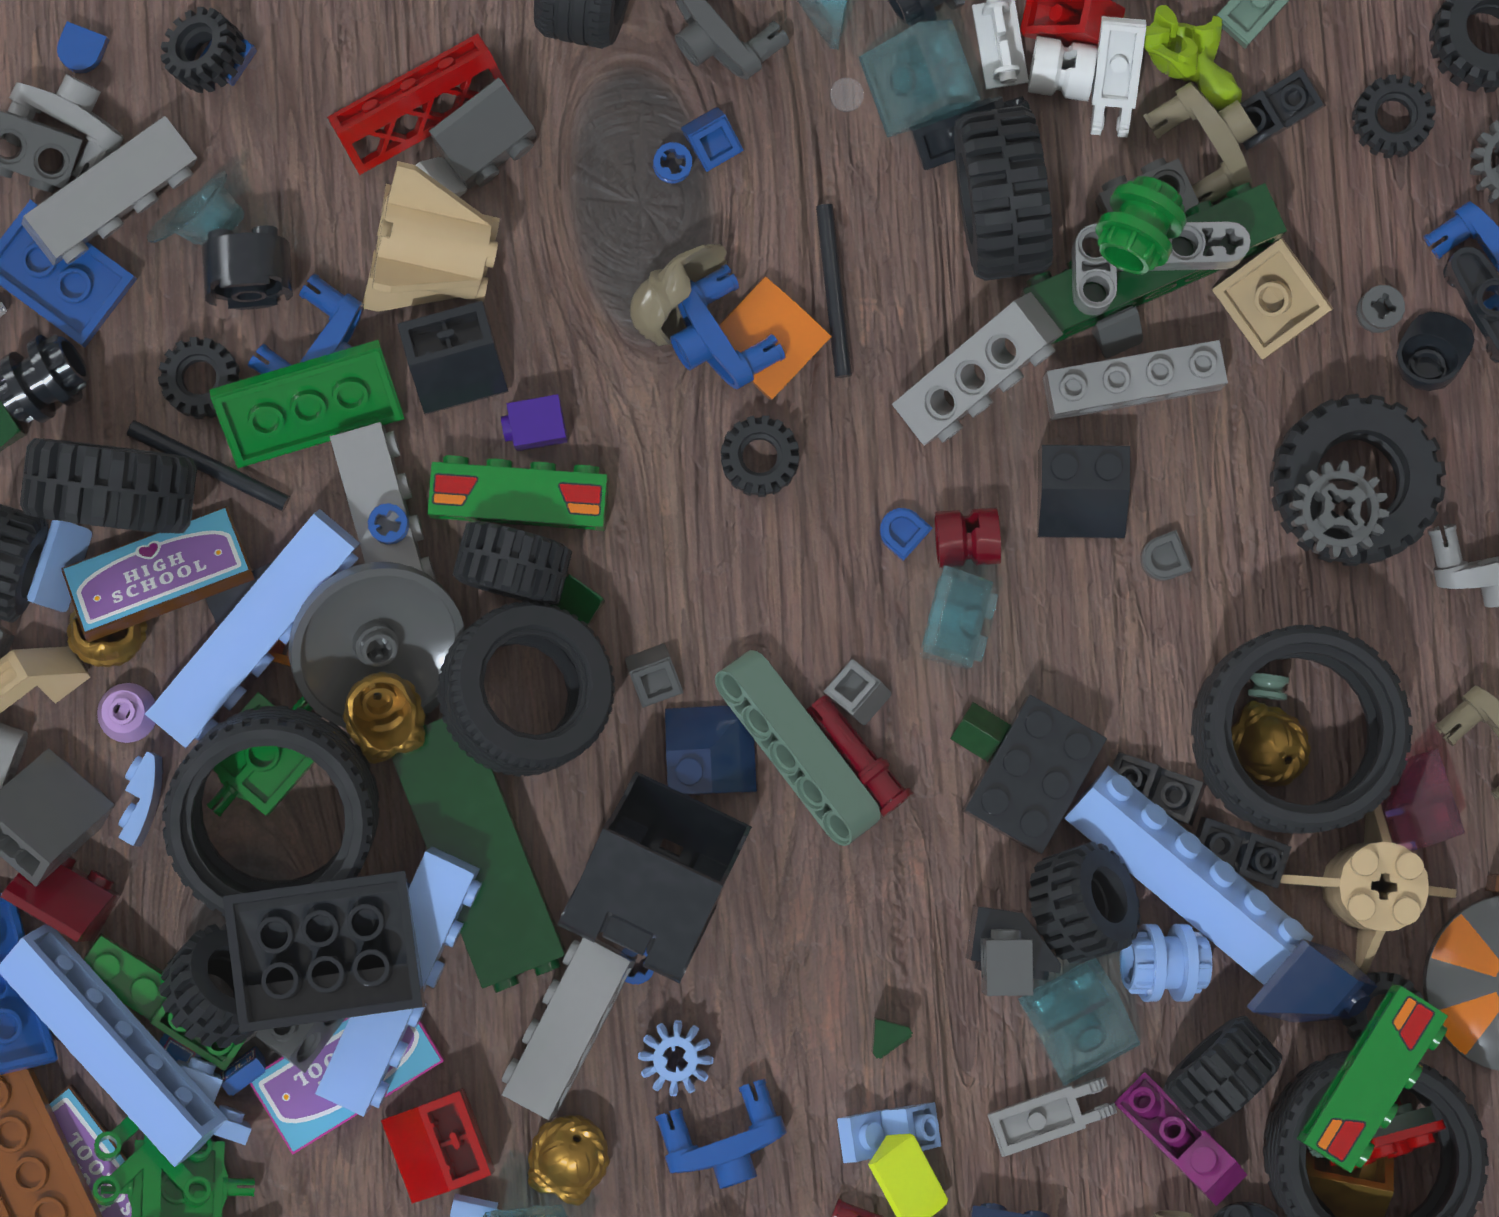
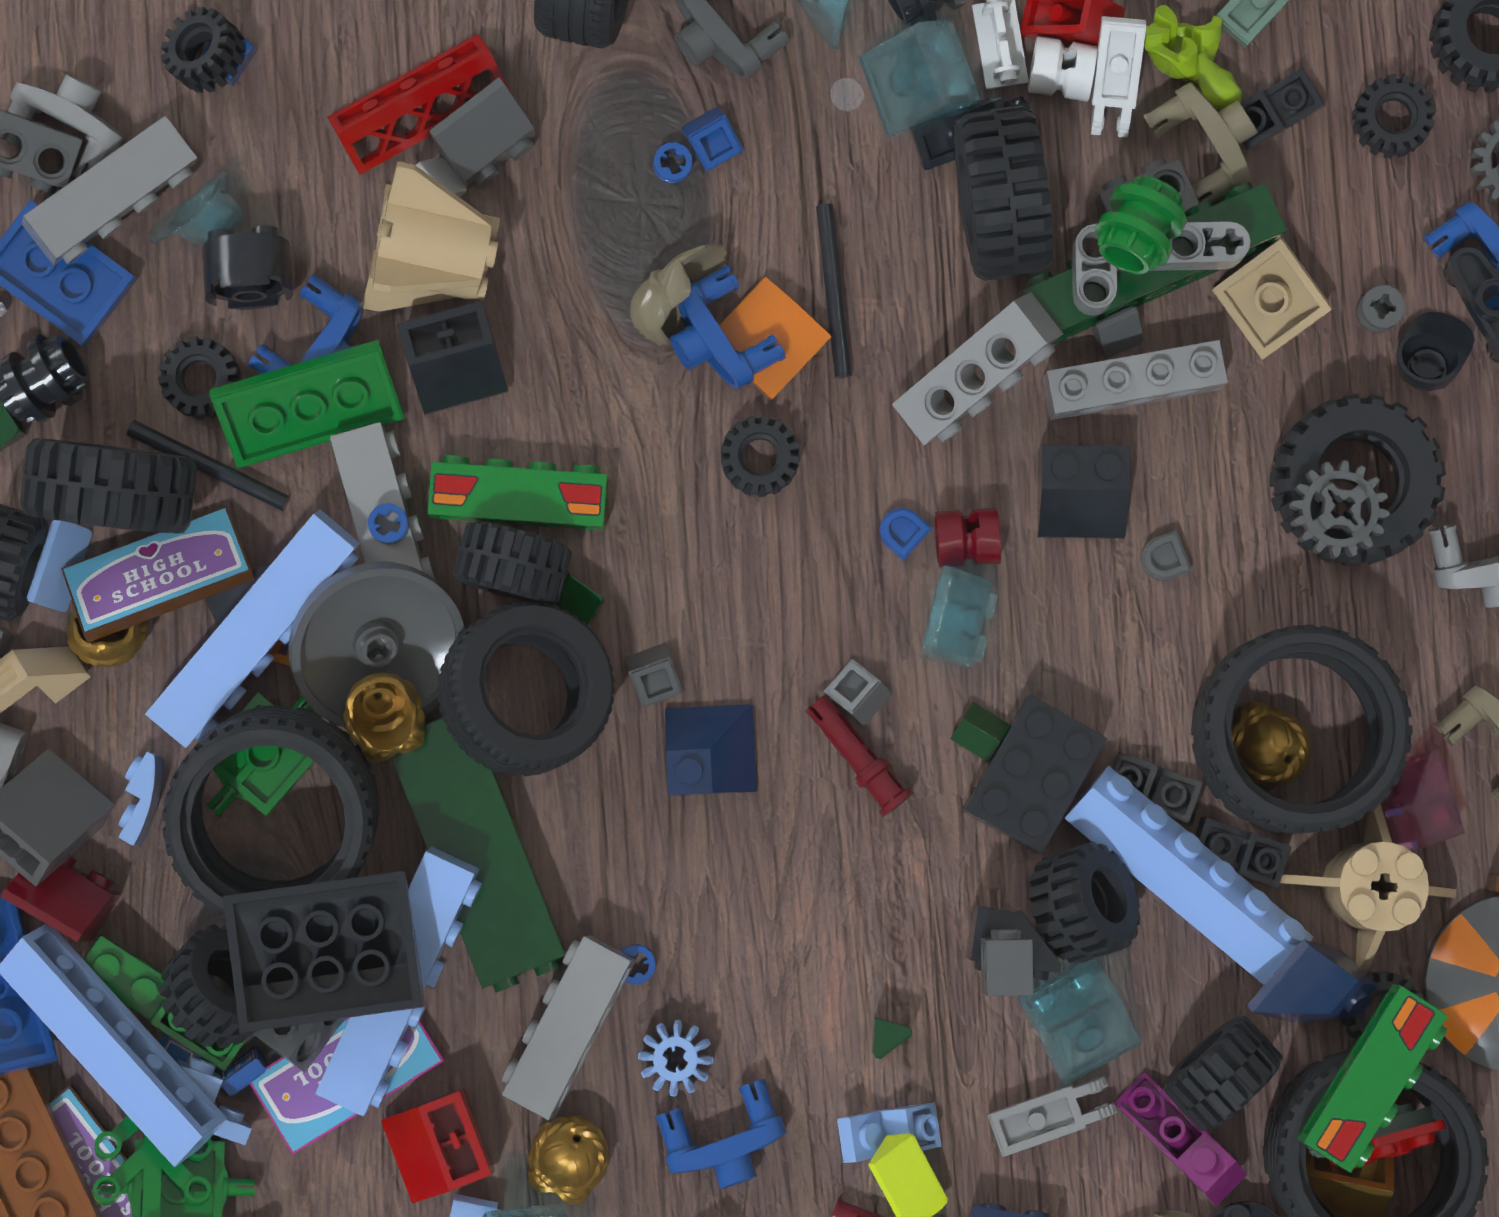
(81, 48): blue tile -> none
(131, 699): lavender cone -> none
(534, 423): dark purple brick -> none
(647, 892): black piece -> none
(797, 747): sand green beam -> none
(1166, 962): light blue piece -> none
(1268, 686): sand green bush -> none

